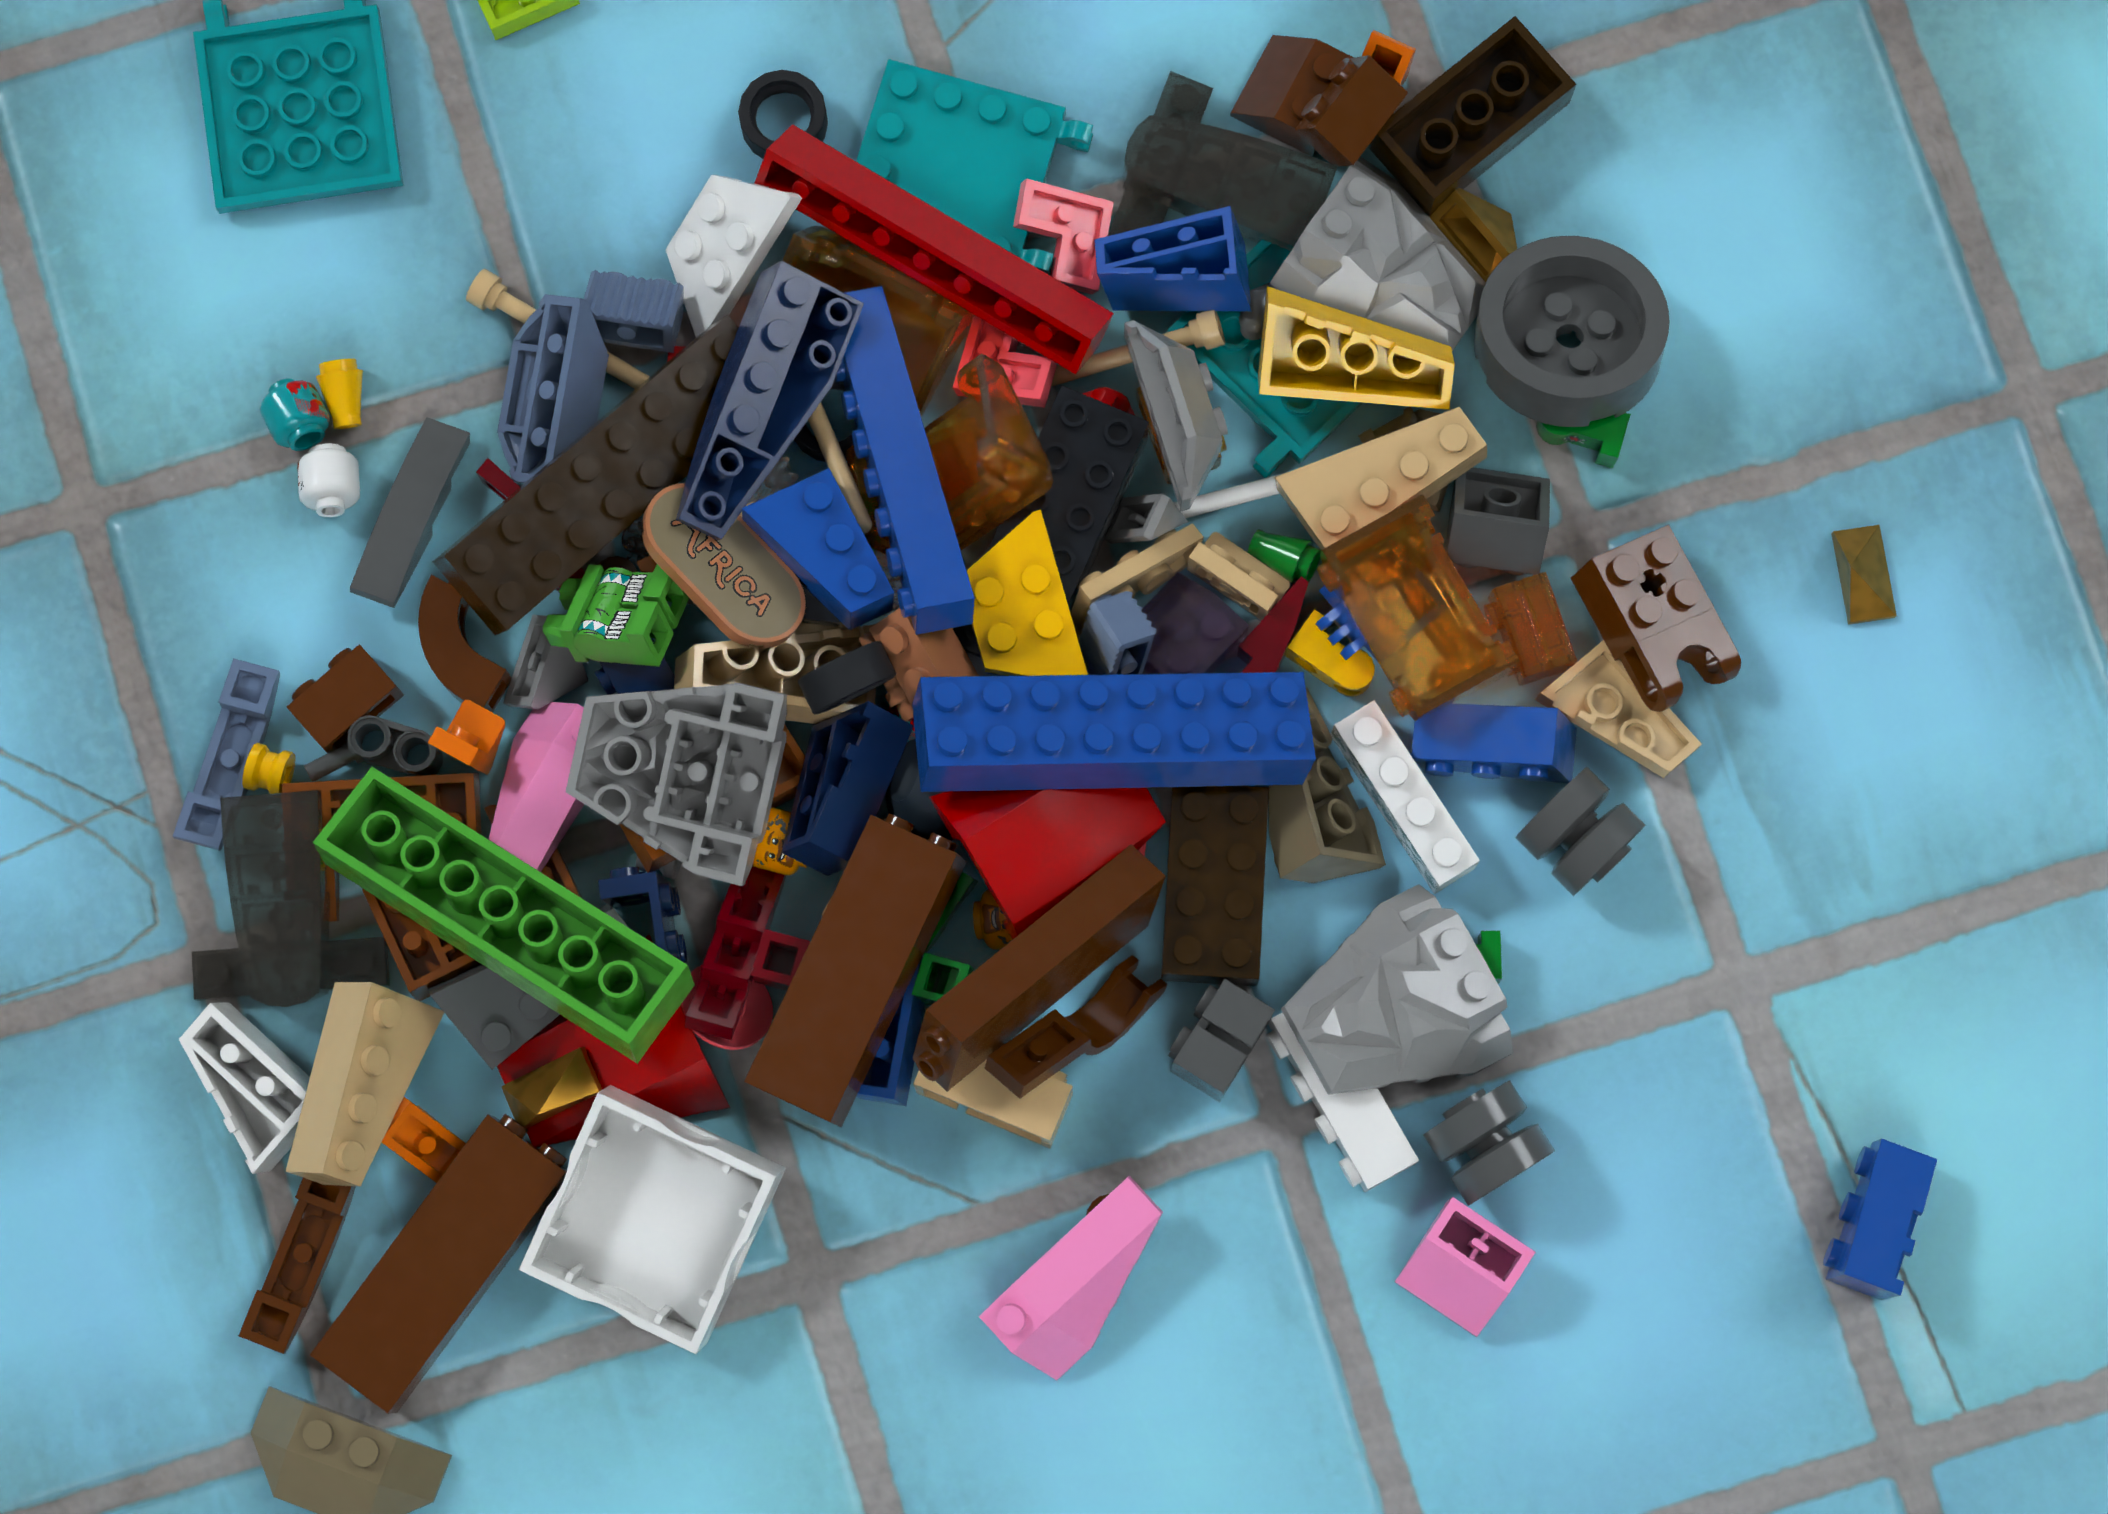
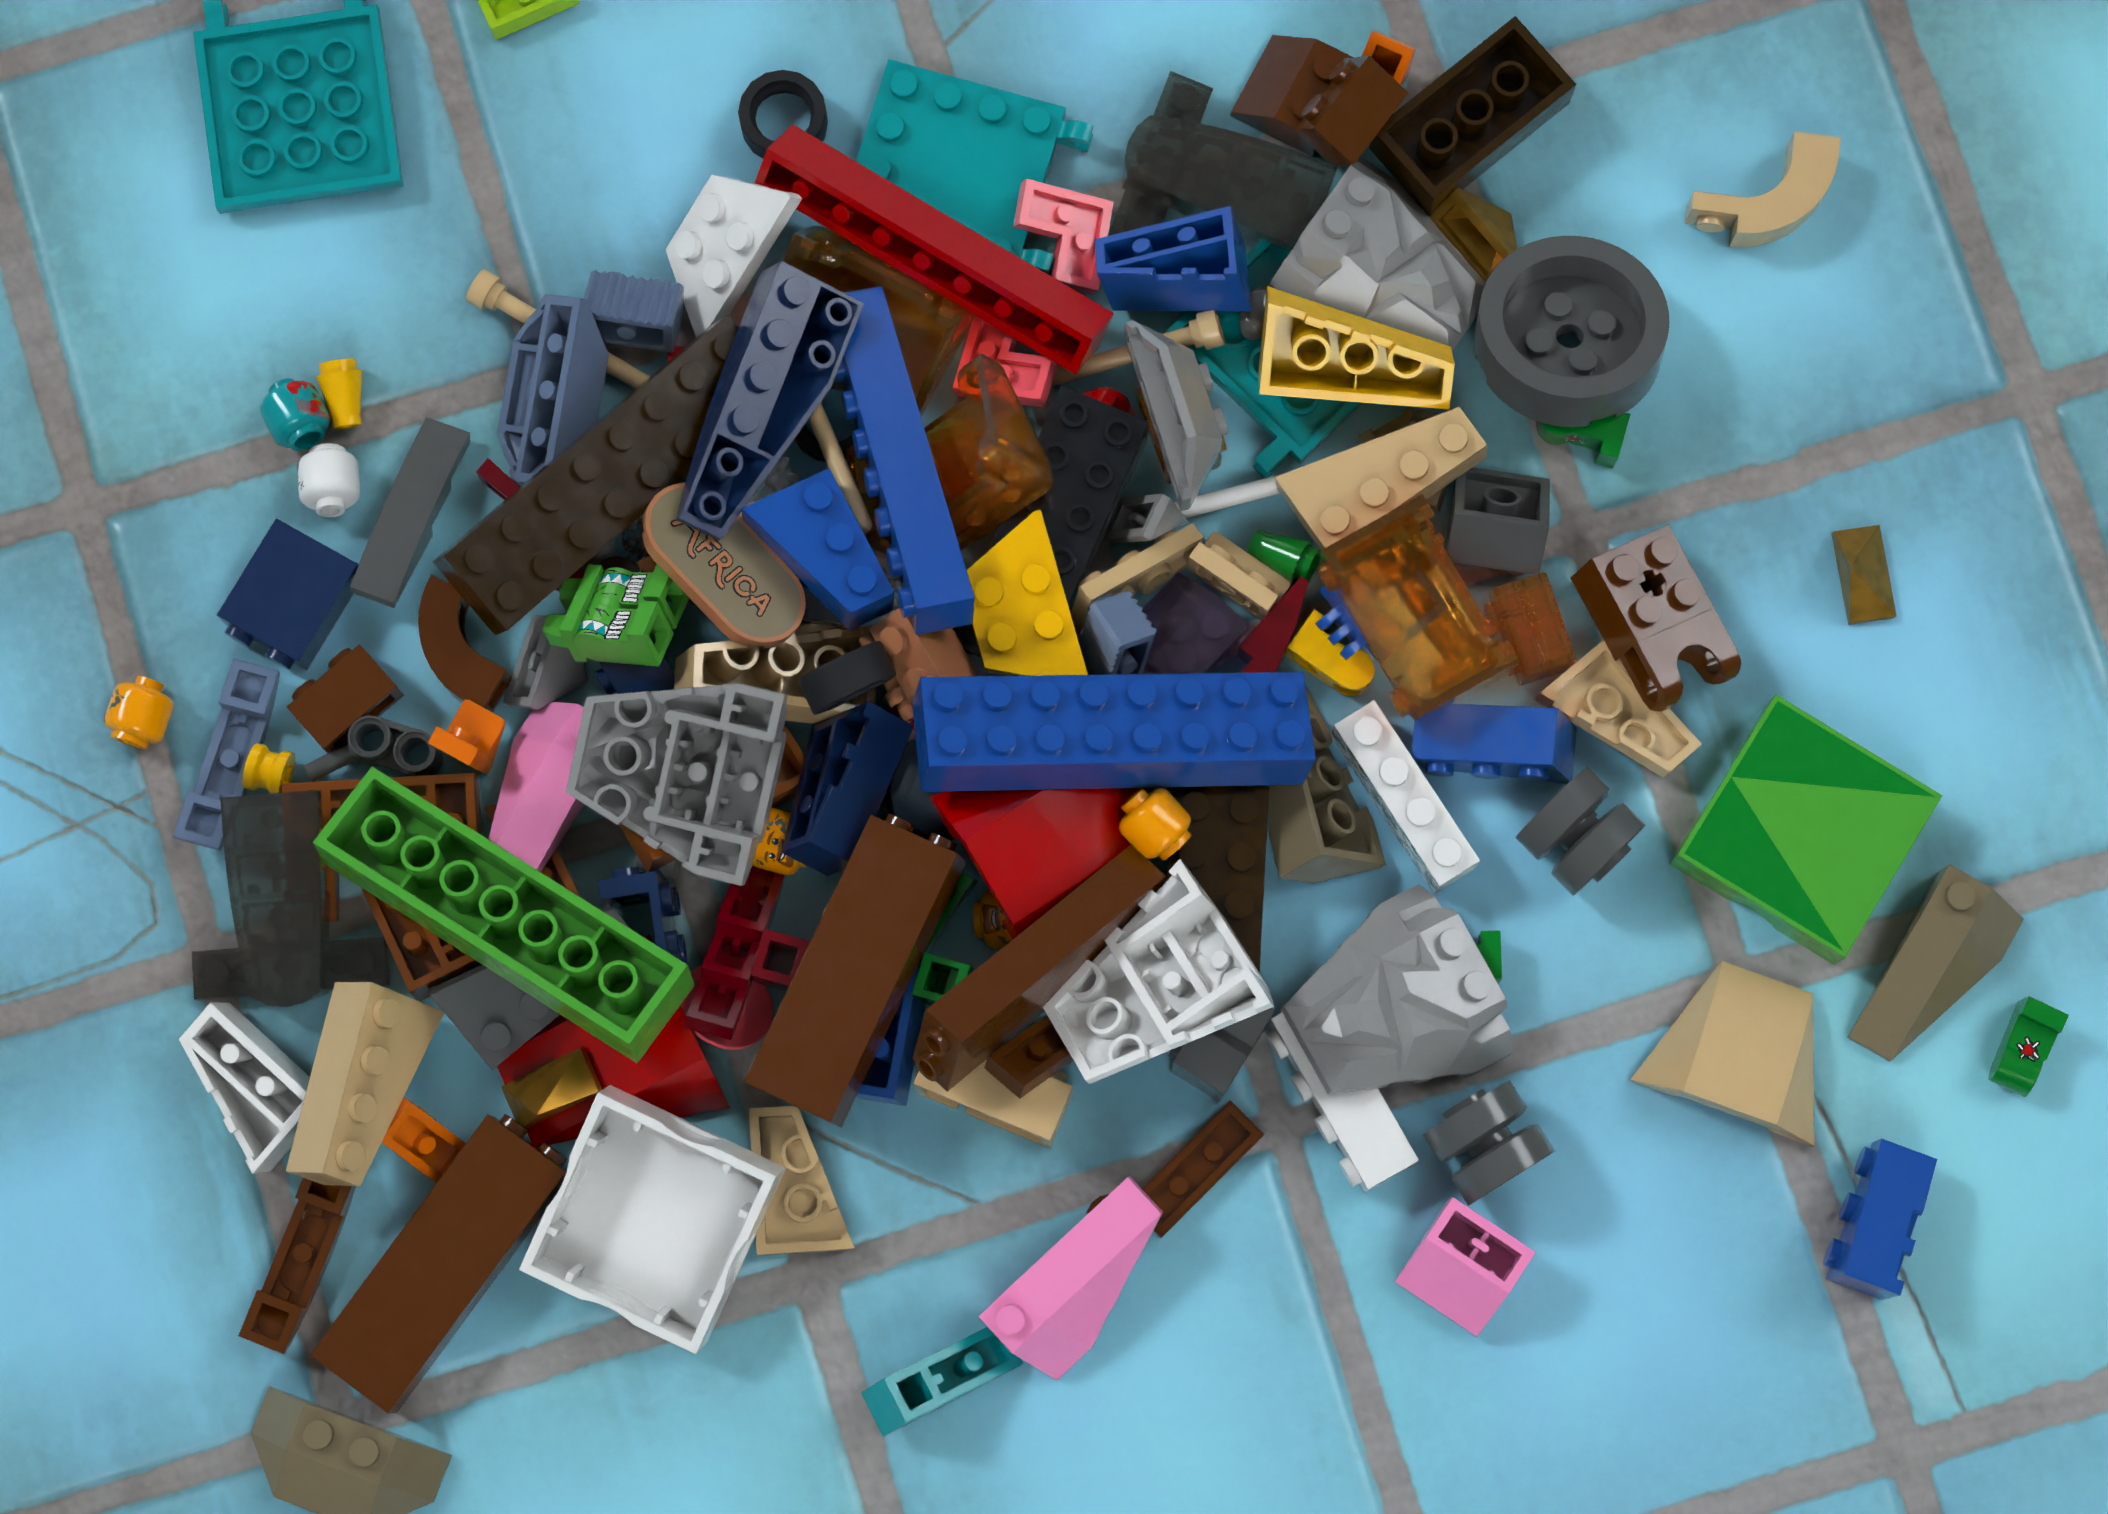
(139, 712): none -> light orange head
(289, 596): none -> dark blue brick
(803, 1209): none -> tan wing
(938, 1380): none -> teal slope
(1155, 823): none -> light orange head
(1157, 983): none -> white wedge
(1201, 1164): none -> reddish brown tile
(1742, 1051): none -> tan wedge
(1773, 215): none -> tan arch
(1806, 829): none -> tile
(1943, 953): none -> dark tan wedge
(2026, 1045): none -> green leg

